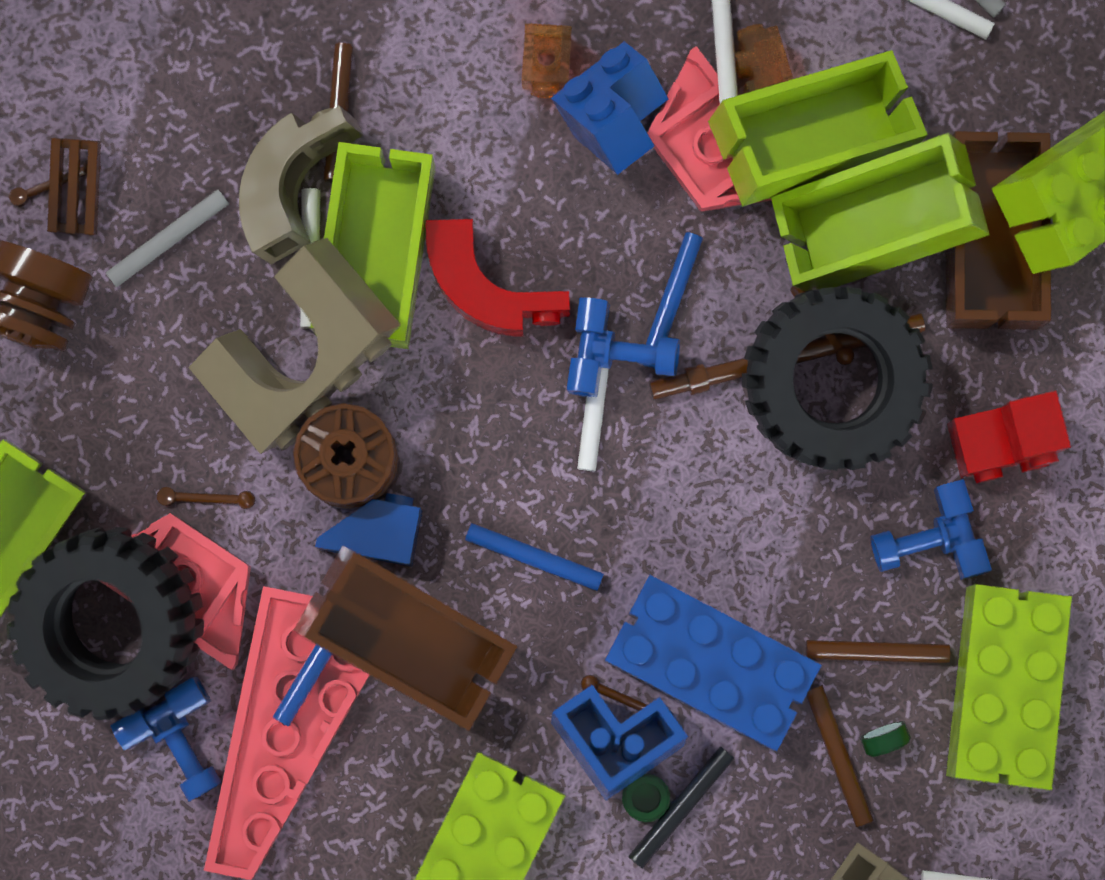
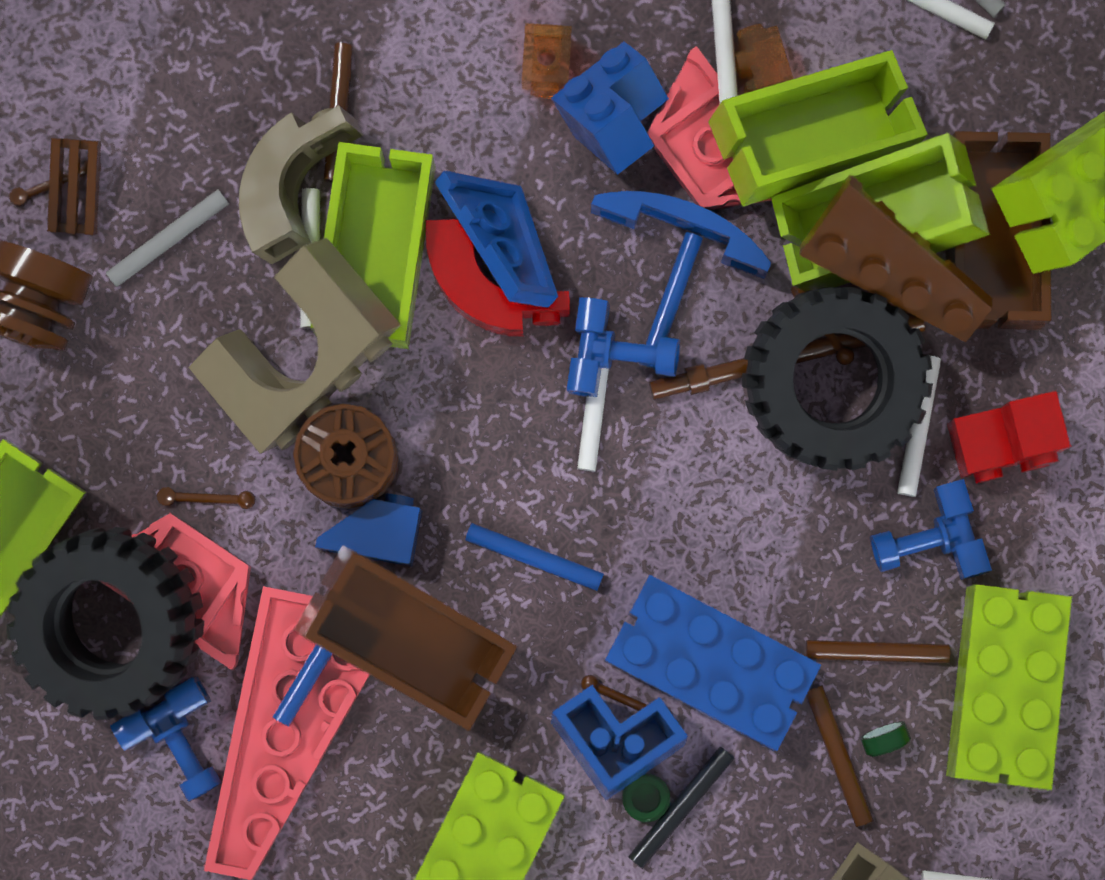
(503, 234): none -> blue wing
(626, 206): none -> blue slope
(882, 256): none -> reddish brown wing
(916, 445): none -> white bar

